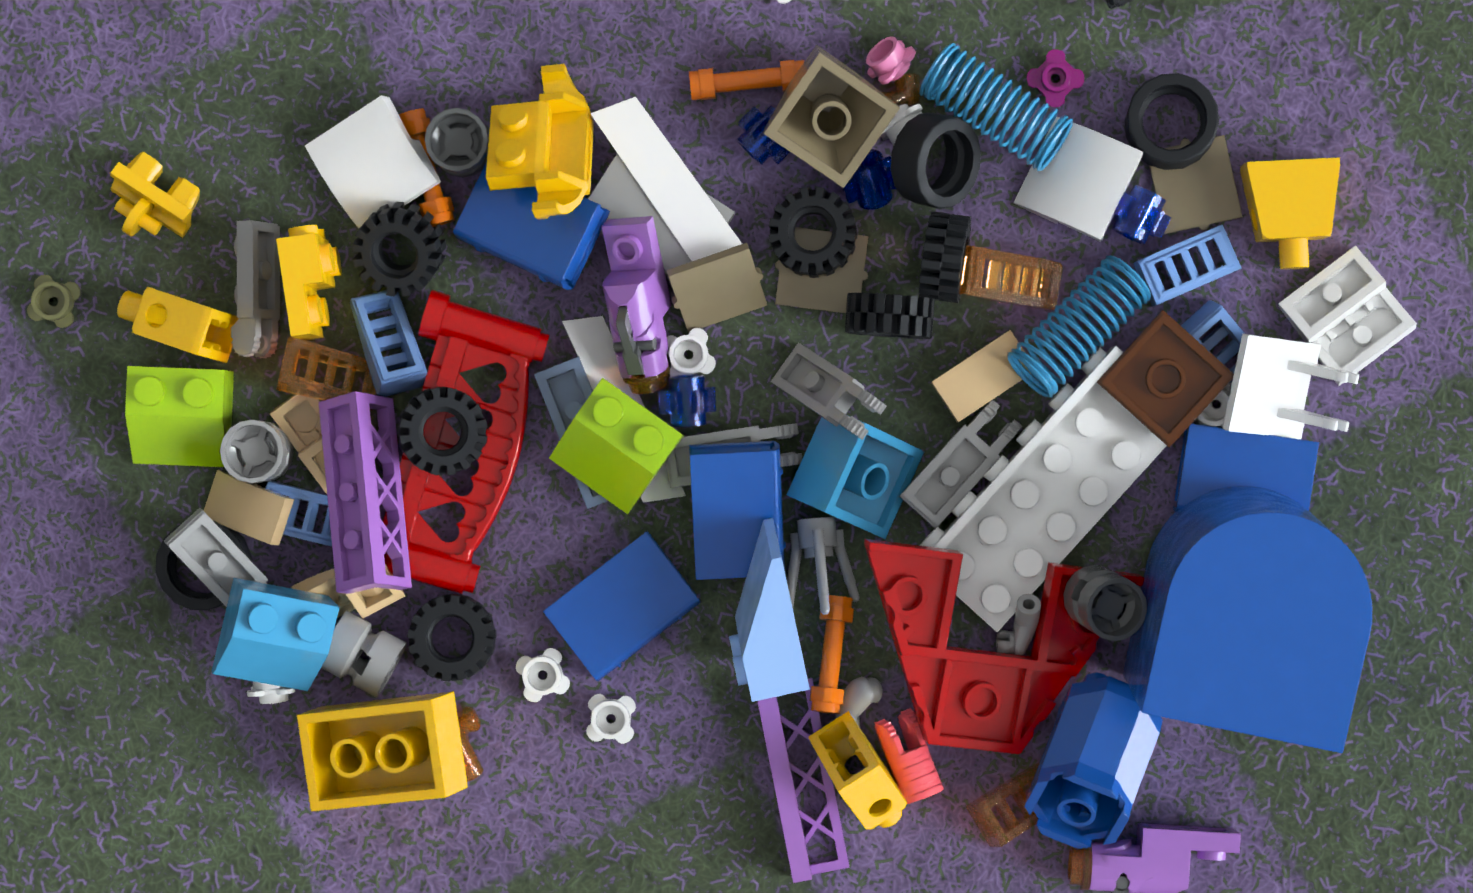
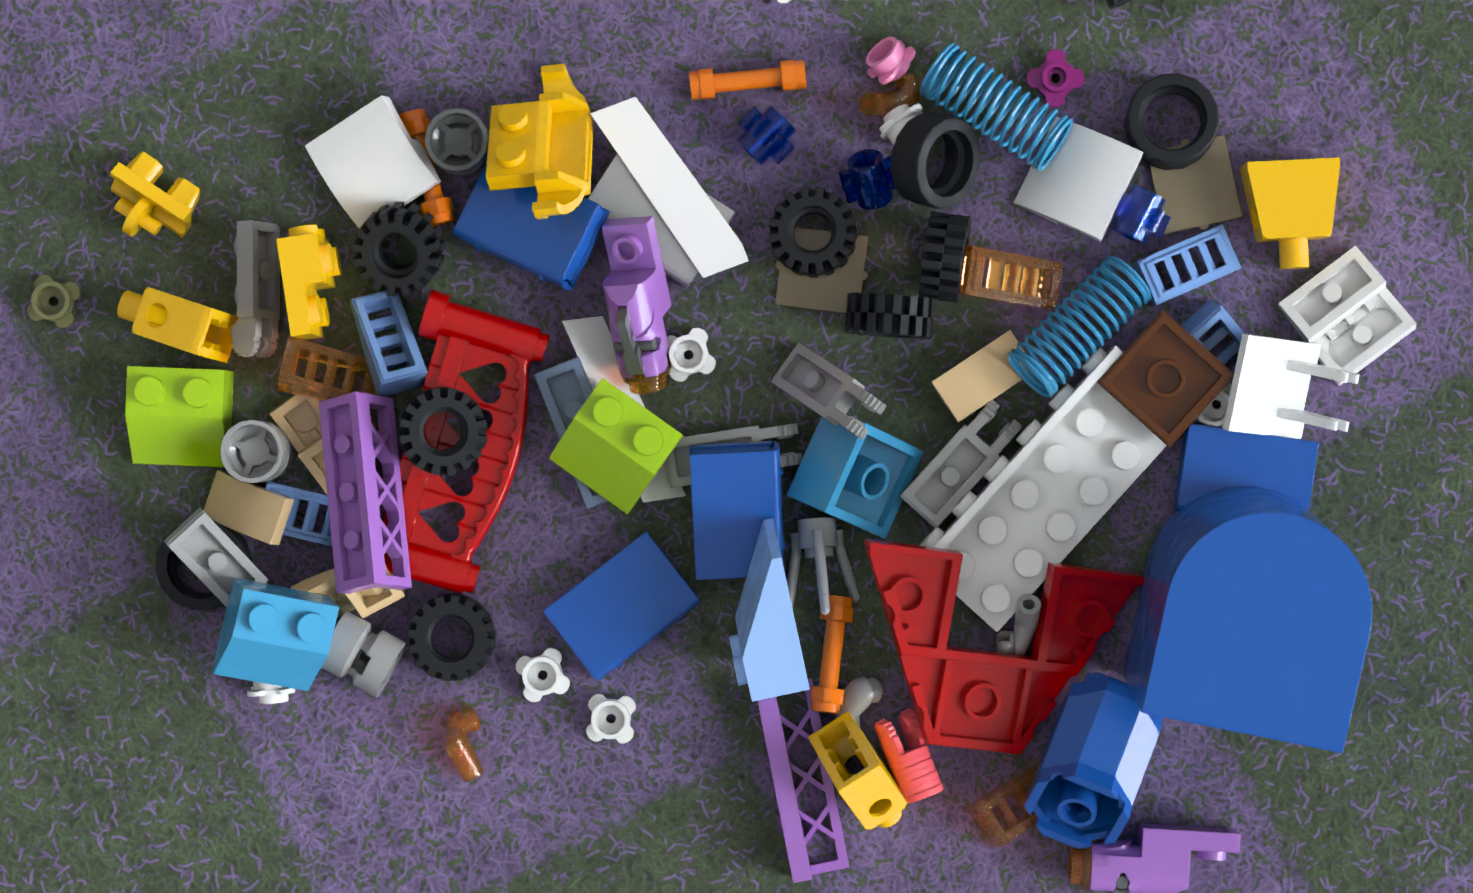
(382, 751): yellow brick -> none
(687, 400): clear blue gear -> none
(717, 287): dark tan piece -> none
(830, 116): dark tan slope -> none
(1105, 602): dark grey wheel -> none

